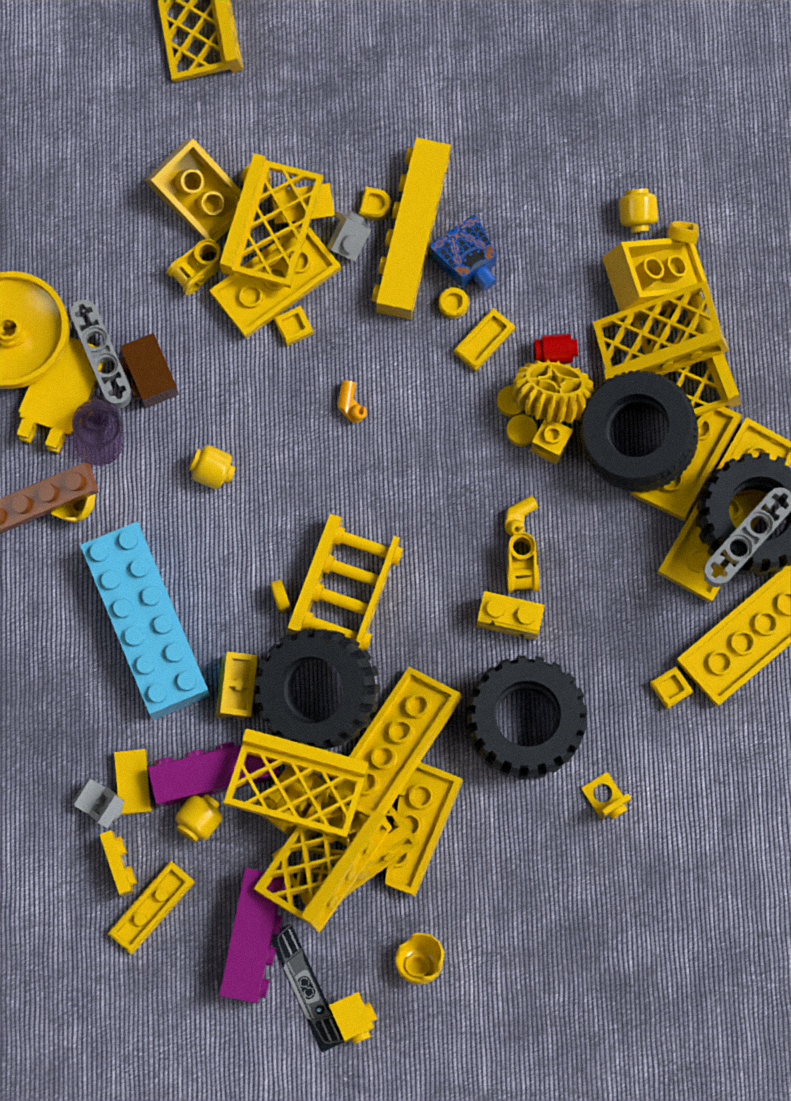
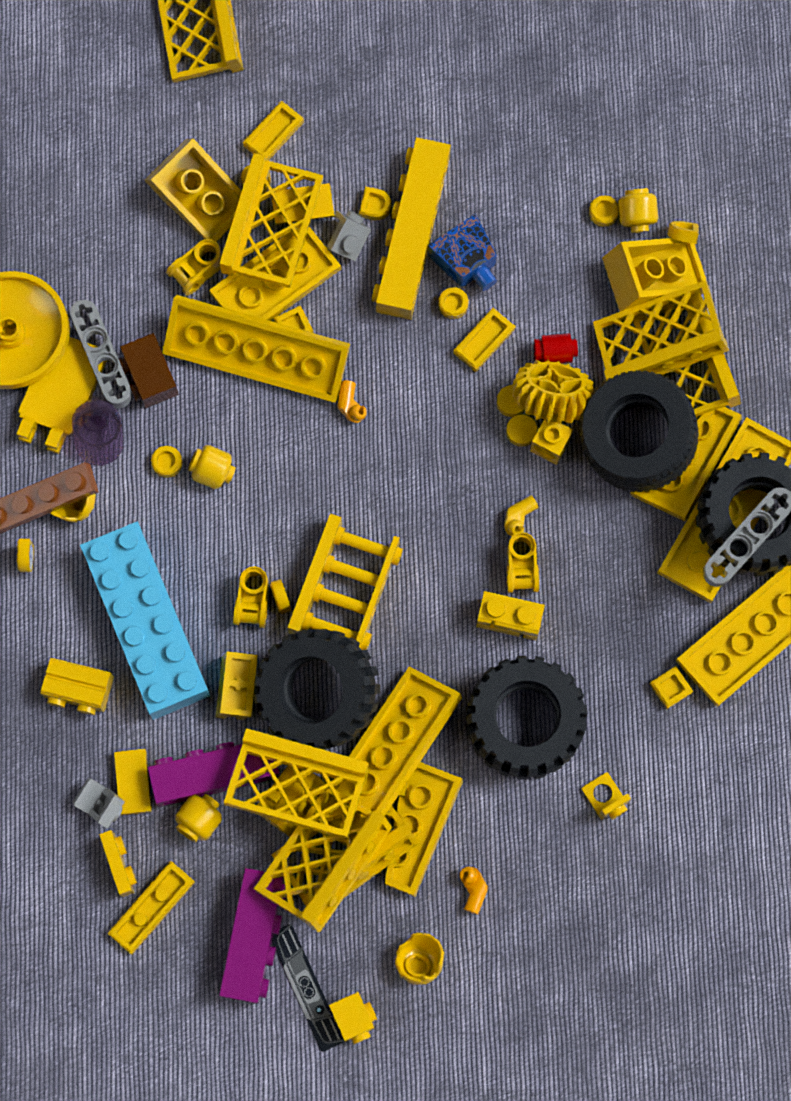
(25, 555): none -> yellow tile
(77, 686): none -> yellow brick
(166, 461): none -> yellow tile
(251, 604): none -> yellow piece
(256, 348): none -> yellow plate
(273, 131): none -> yellow tile
(476, 888): none -> light orange arm
(604, 211): none -> yellow tile

